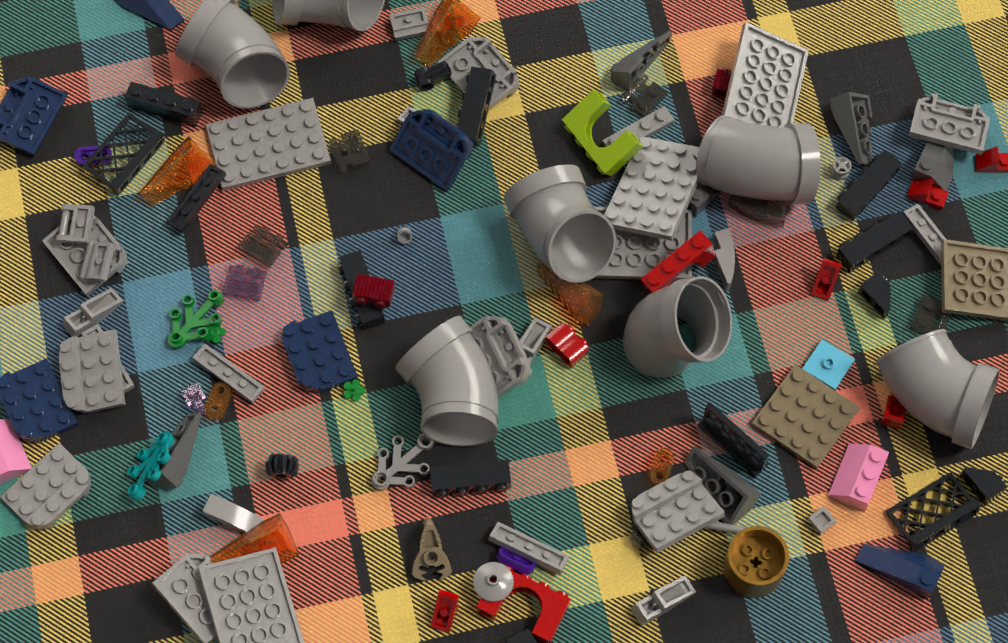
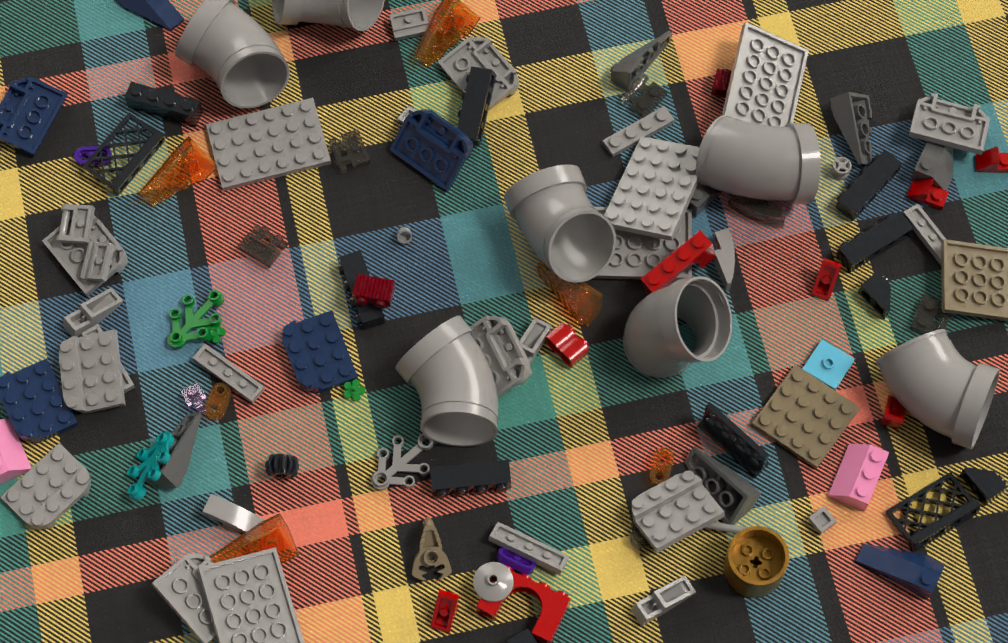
(196, 198): black plate -> none
(244, 287): clear purple plate -> none
(427, 77): black piece -> none
(580, 123): lime arch -> none

